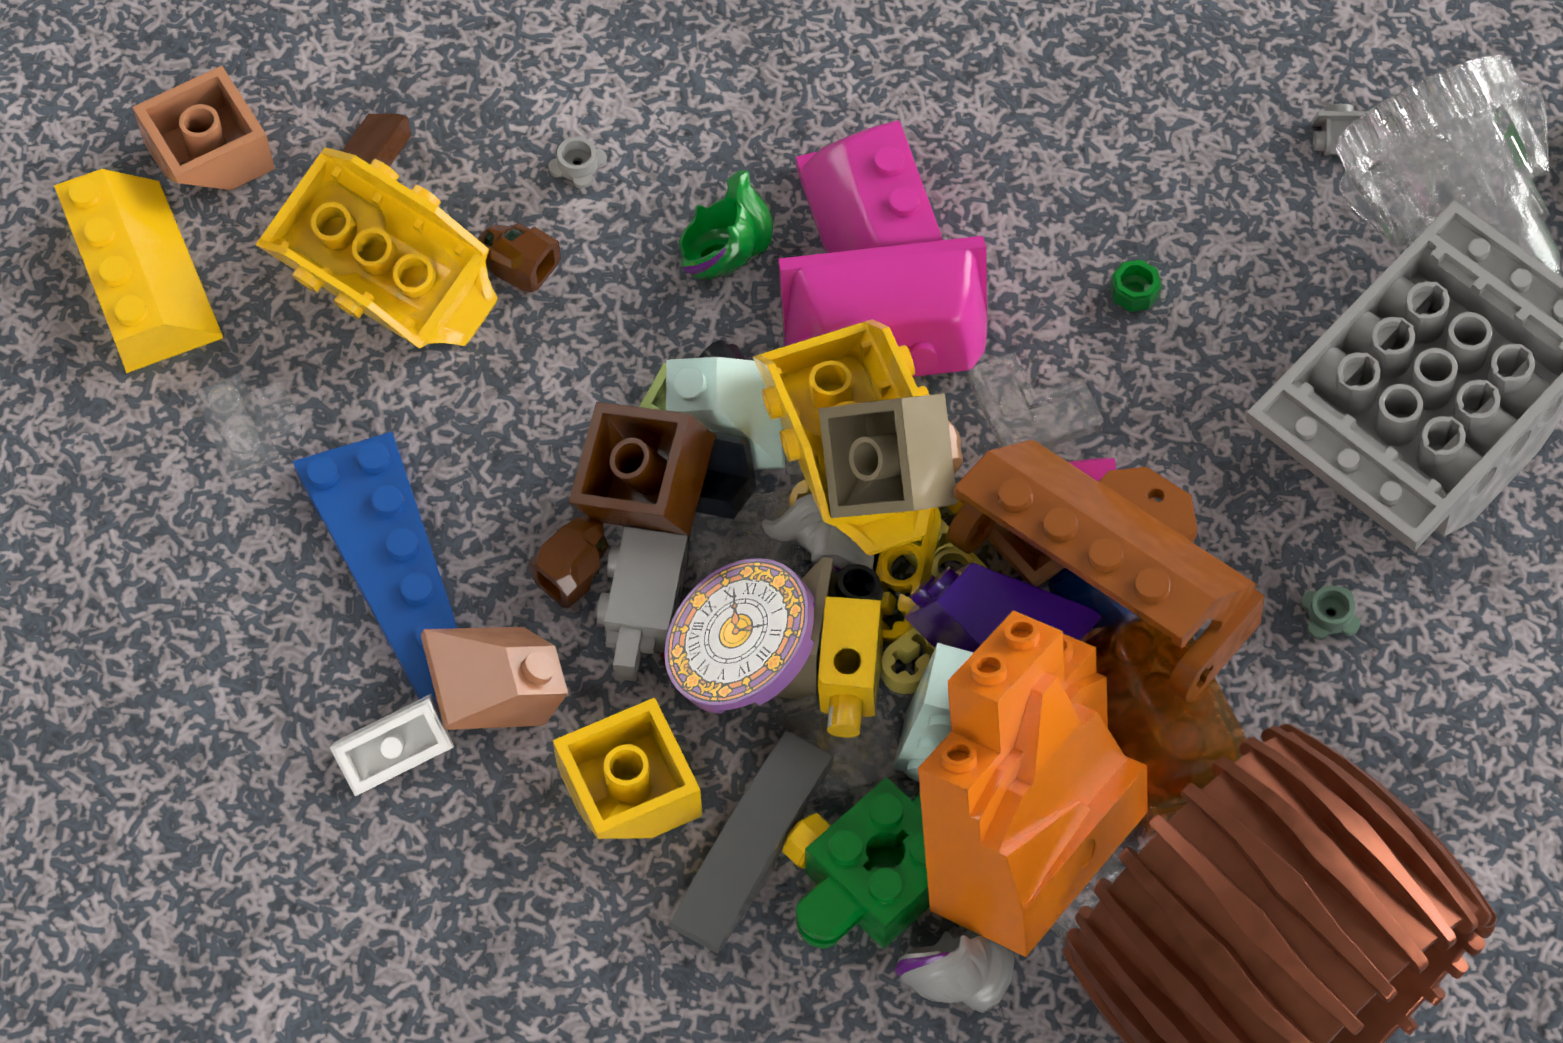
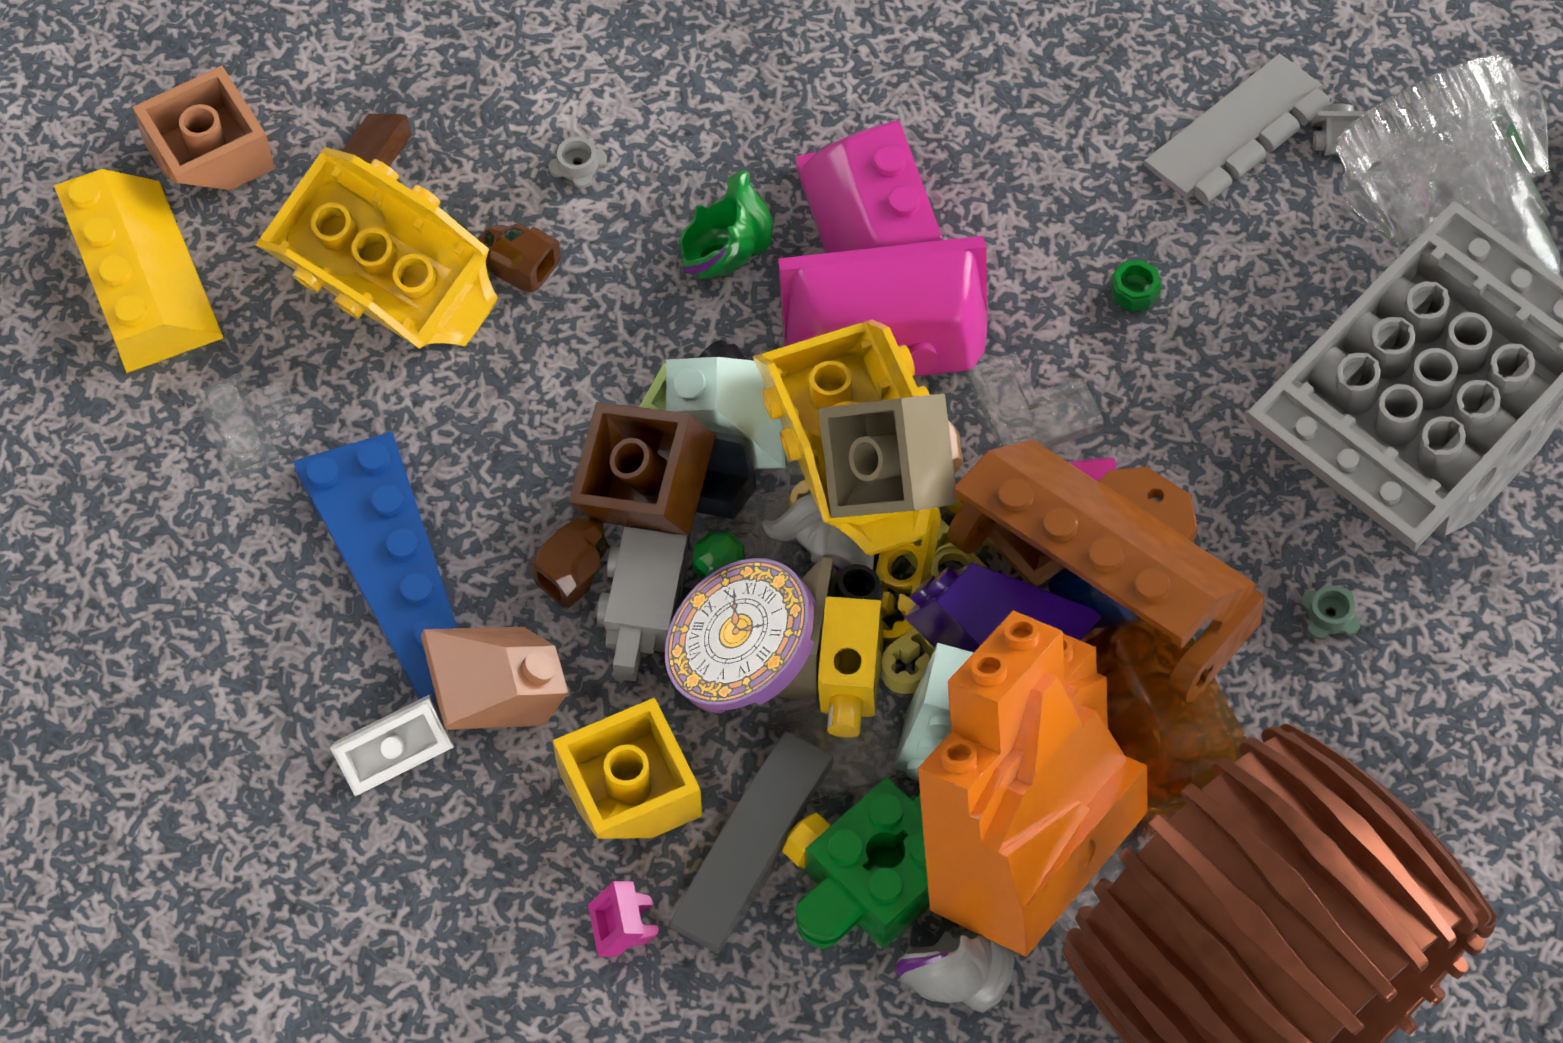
(618, 920): none -> dark pink tile
(715, 552): none -> green tile
(1239, 130): none -> light grey windscreen

